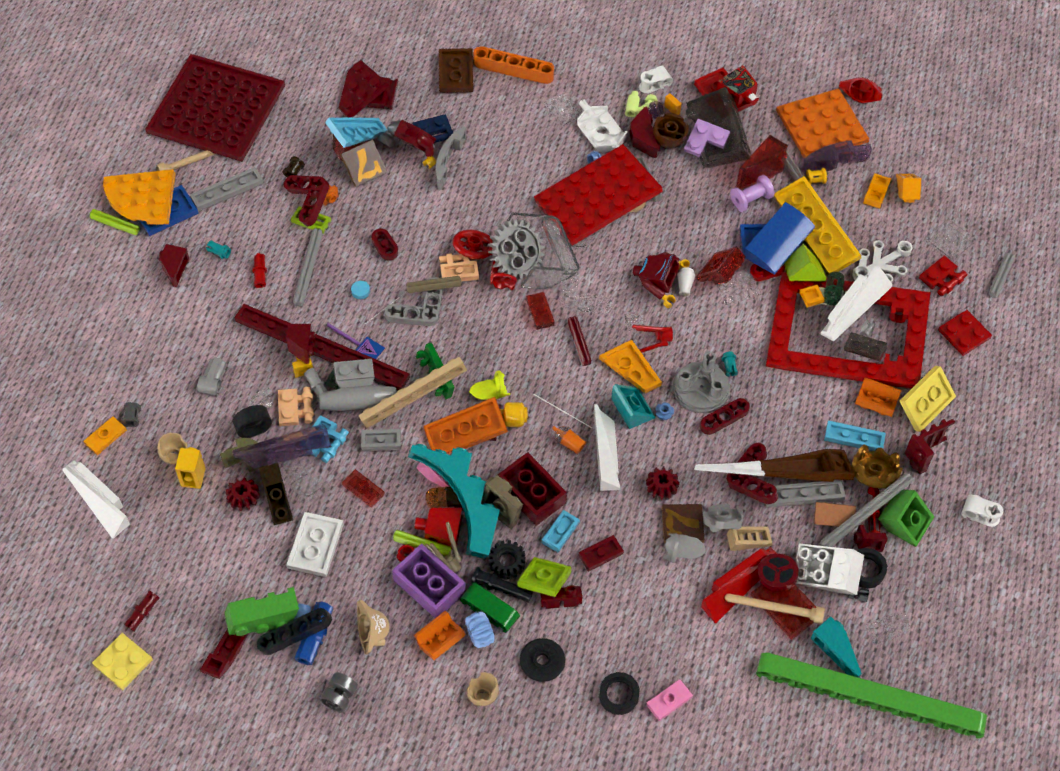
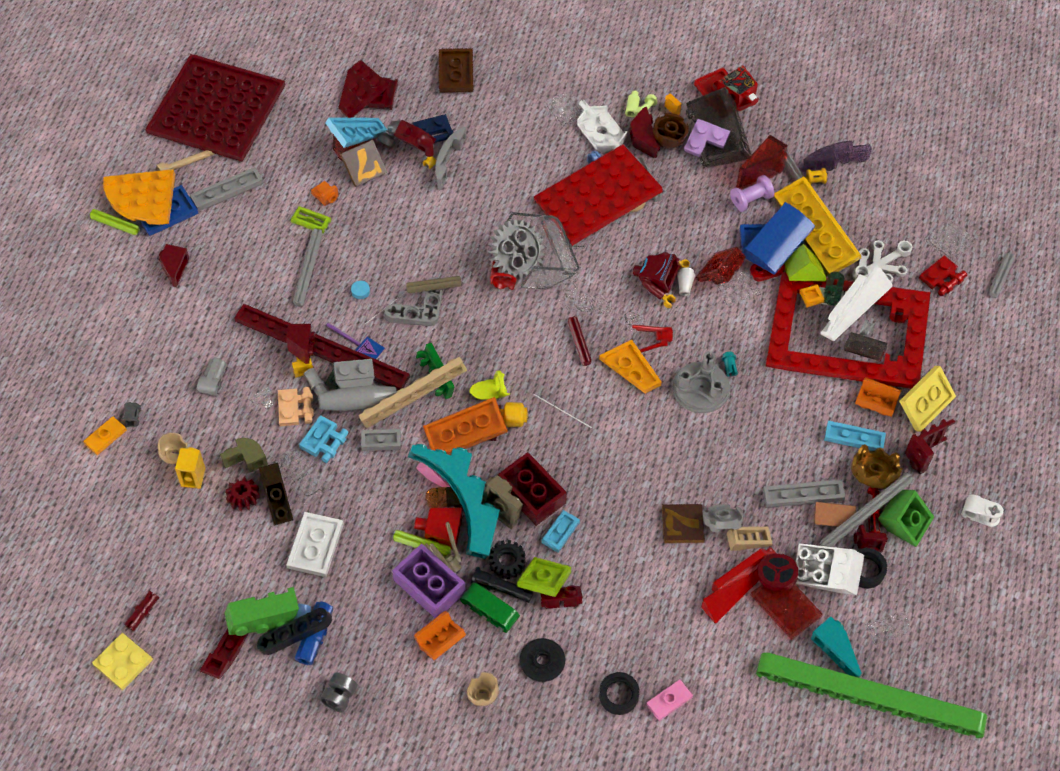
(98, 497): white wedge -> none
(218, 249): teal pin -> none
(252, 421): black tyre -> none
(259, 270): red axle -> none
(284, 447): clear purple wedge -> none
(293, 167): dark brown bush -> none
(308, 213): dark red beam -> none
(363, 488): clear red plate -> none
(372, 626): tan hat -> none
(385, 245): dark red plate -> none
(405, 549): red plate -> none
(466, 270): light nougat plate -> none
(474, 243): red plate -> none
(479, 629): light blue gear -> none
(513, 65): orange beam -> none
(540, 310): clear red plate -> none
(569, 439): orange piece -> none
(601, 553): dark red plate -> none
(606, 451): white wedge -> none
(631, 405): teal slope -> none
(655, 79): white piece -> none
(656, 109): plate -> none
(660, 489): dark red gear -> none
(664, 415): medium blue plate -> none
(683, 547): light grey piece -> none
(728, 409): dark red beam -> none
(746, 480): dark red beam -> none
(815, 465): reddish brown plate -> none
(815, 614): tan piece -> none
(821, 122): orange plate -> none
(861, 89): red hat -> none
(862, 595): black piece -> none
(877, 190): light orange slope -> none
(908, 187): light orange slope -> none
(965, 332): red plate -> none

